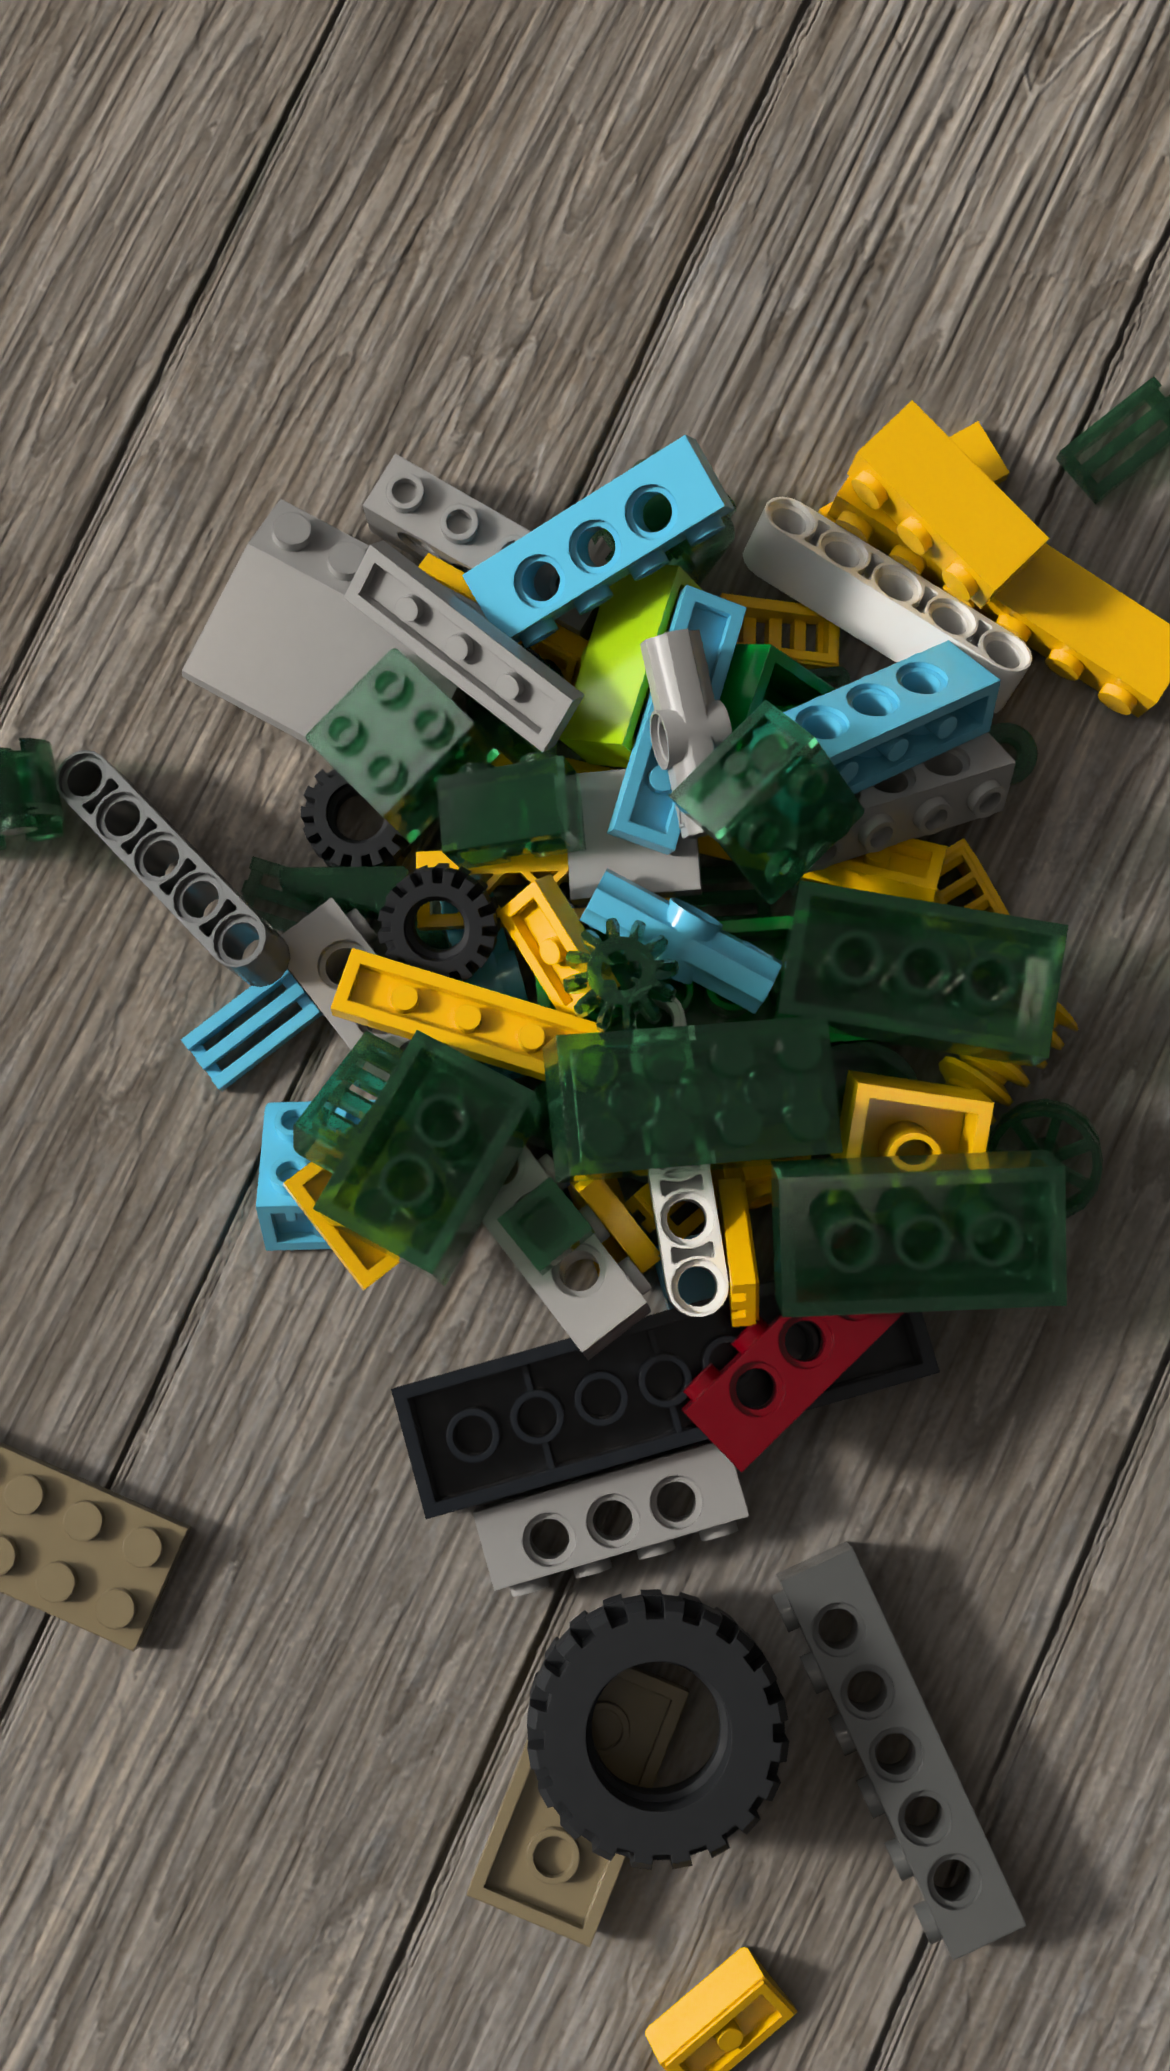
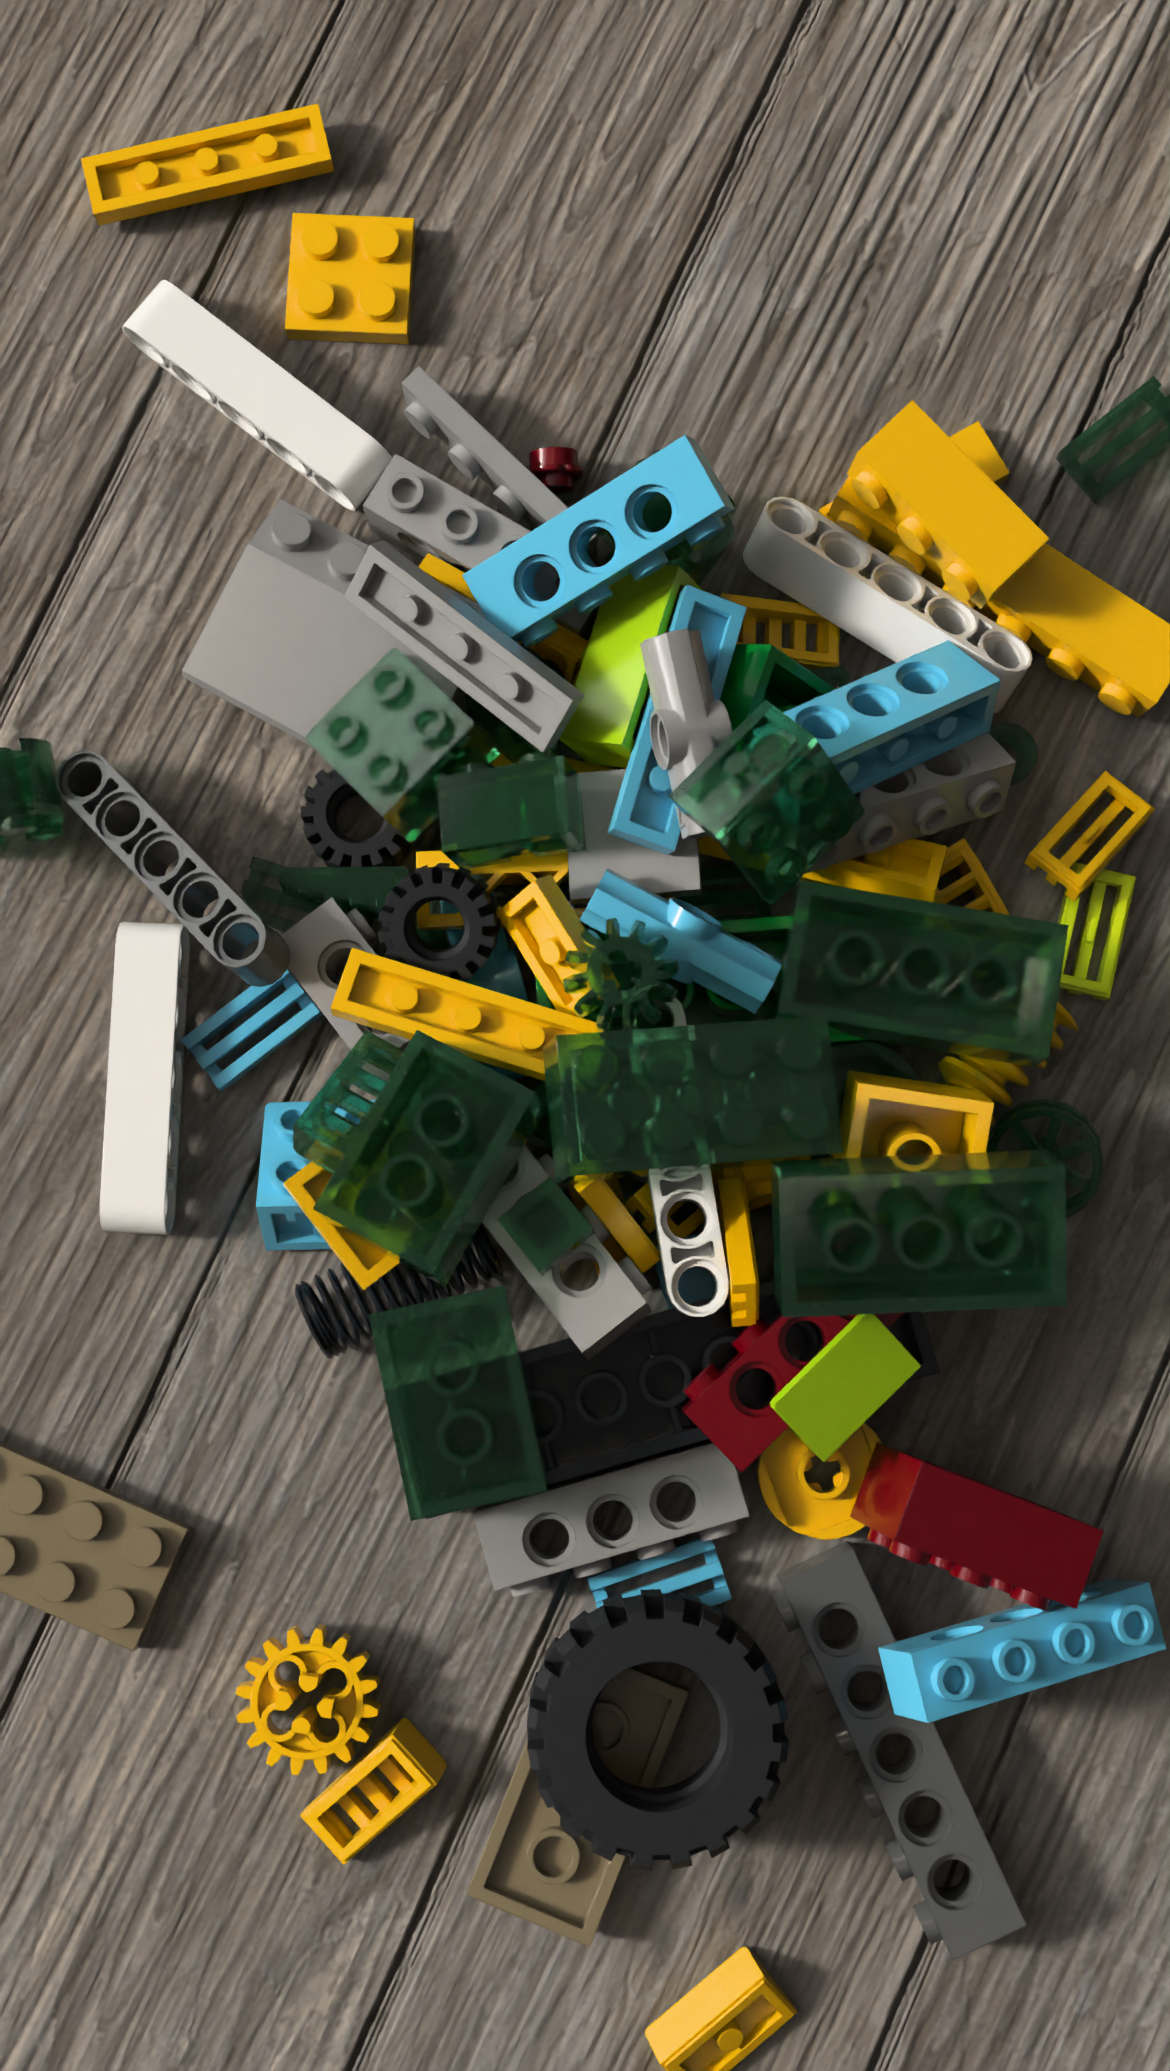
(144, 1078): none -> white beam
(207, 164): none -> yellow plate
(257, 395): none -> white beam
(272, 1693): none -> yellow gear
(321, 1326): none -> black piece
(350, 278): none -> yellow plate
(408, 1764): none -> yellow slope
(459, 1402): none -> clear green brick
(480, 454): none -> light grey plate
(556, 468): none -> dark red plate
(711, 1569): none -> medium azure tile
(804, 1505): none -> yellow plate
(844, 1385): none -> lime panel
(974, 1530): none -> dark red brick
(1020, 1650): none -> medium azure brick
(1060, 870): none -> yellow tile
(1078, 983): none -> neon yellow tile

